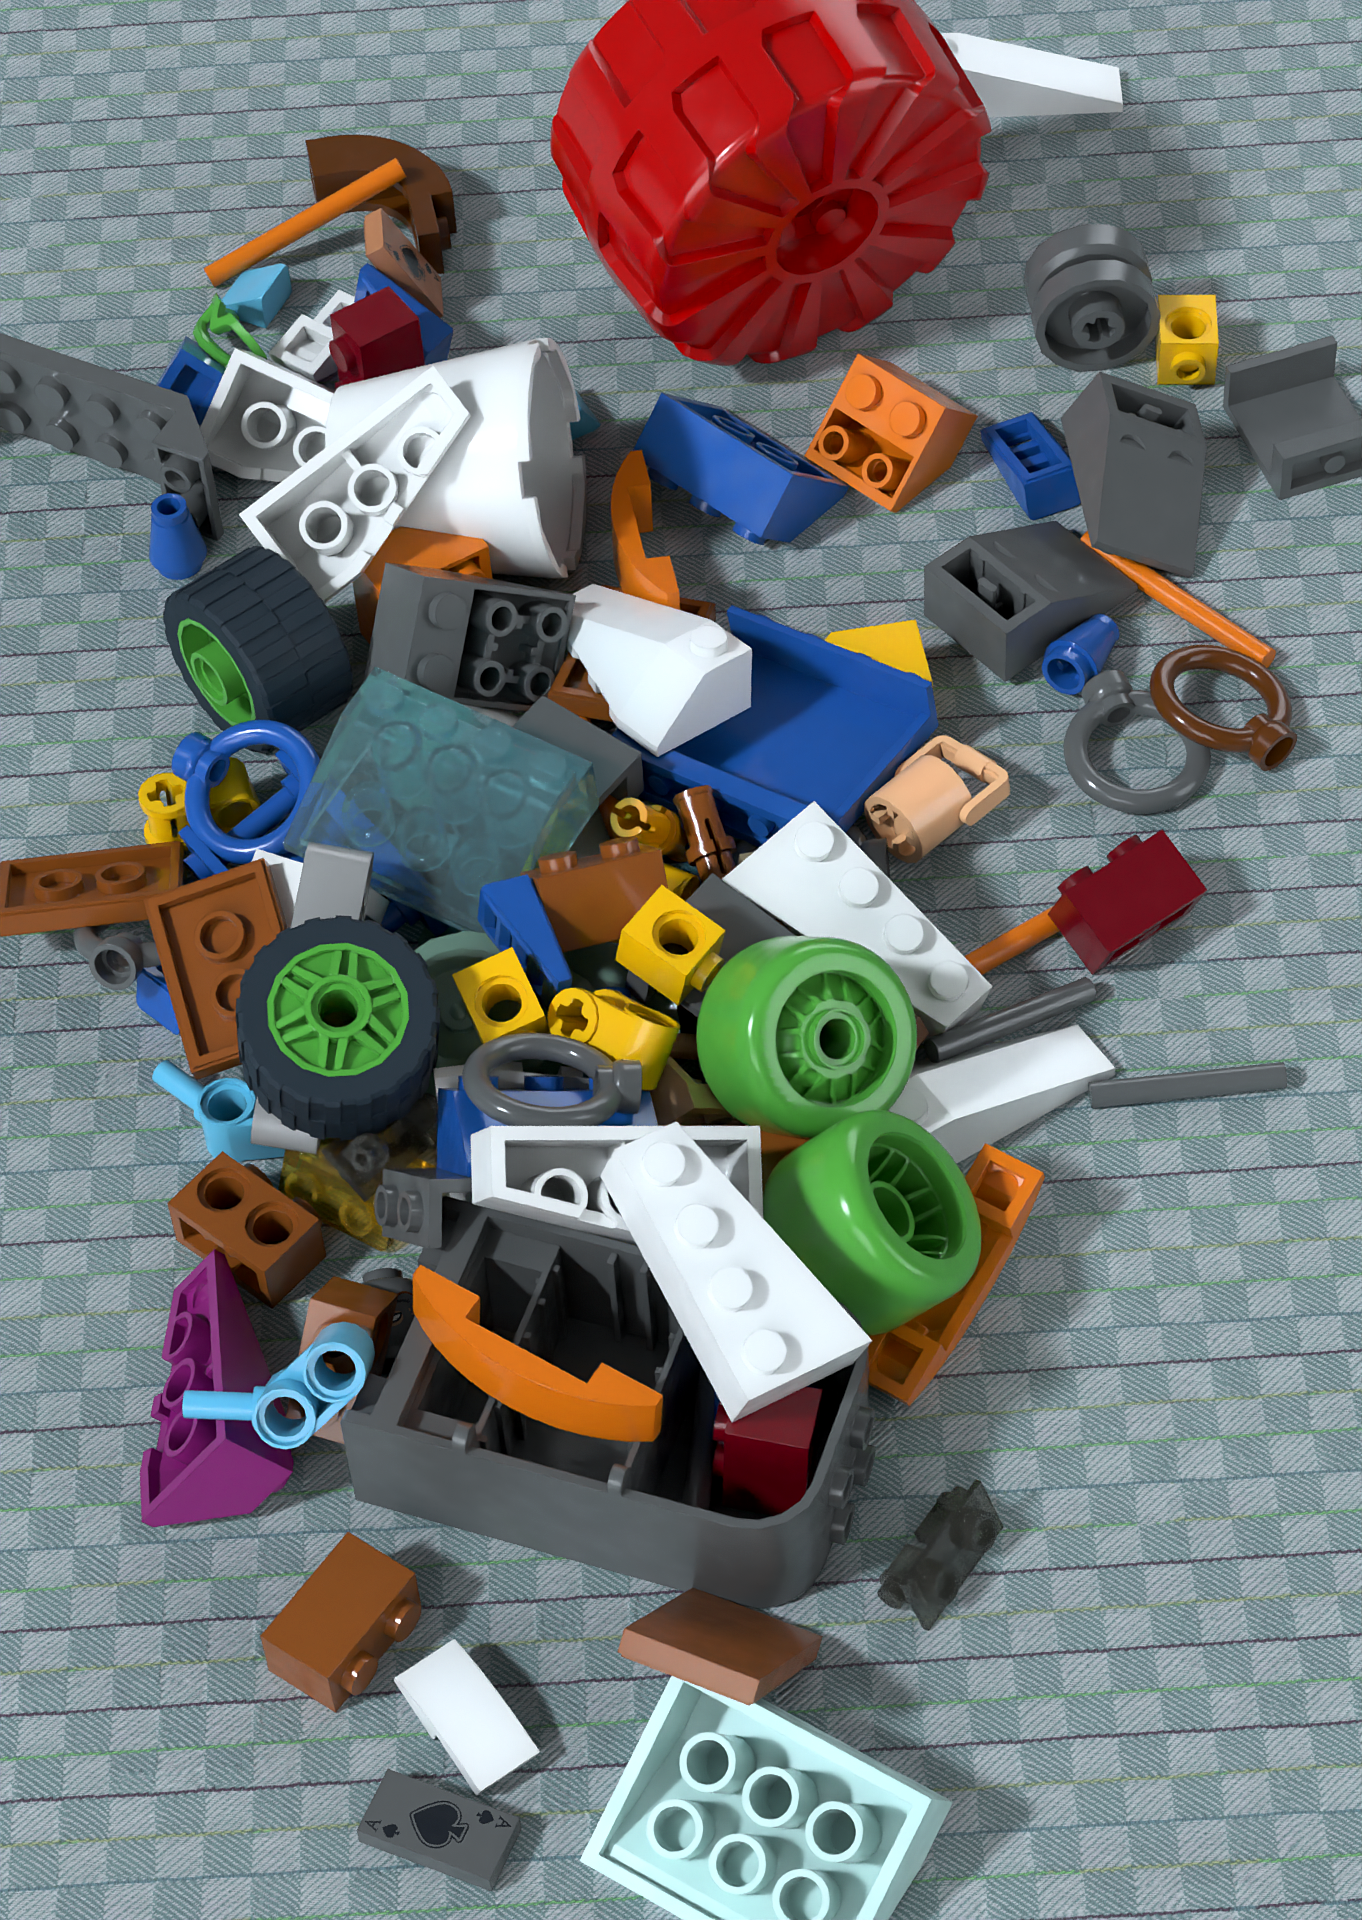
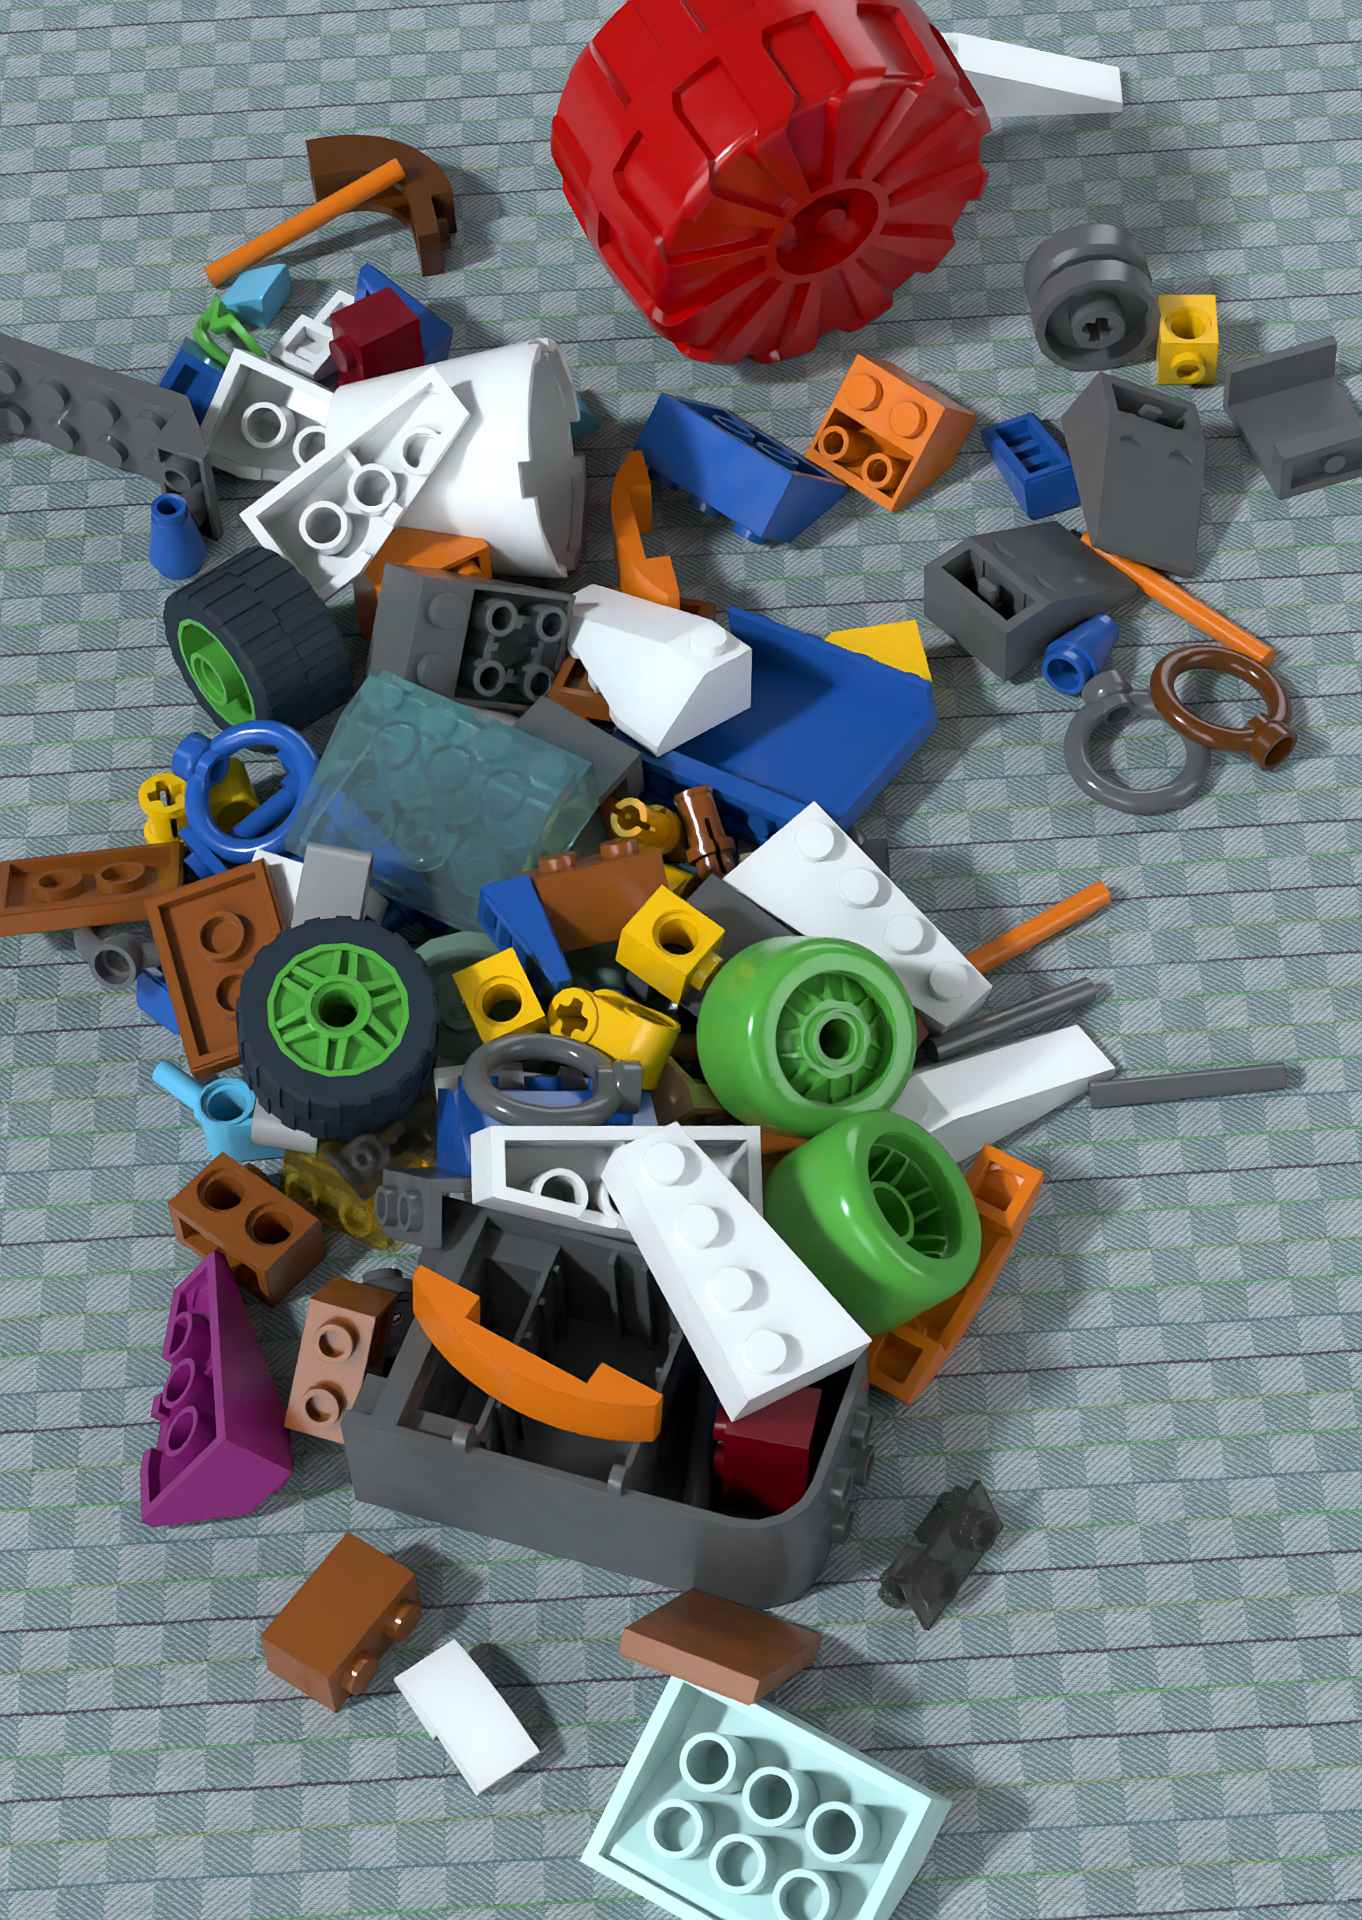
(305, 1380): medium azure beam -> none
(401, 261): nougat tile -> none
(439, 1829): dark grey tile -> none
(931, 800): light nougat piece -> none
(1125, 900): dark red brick -> none

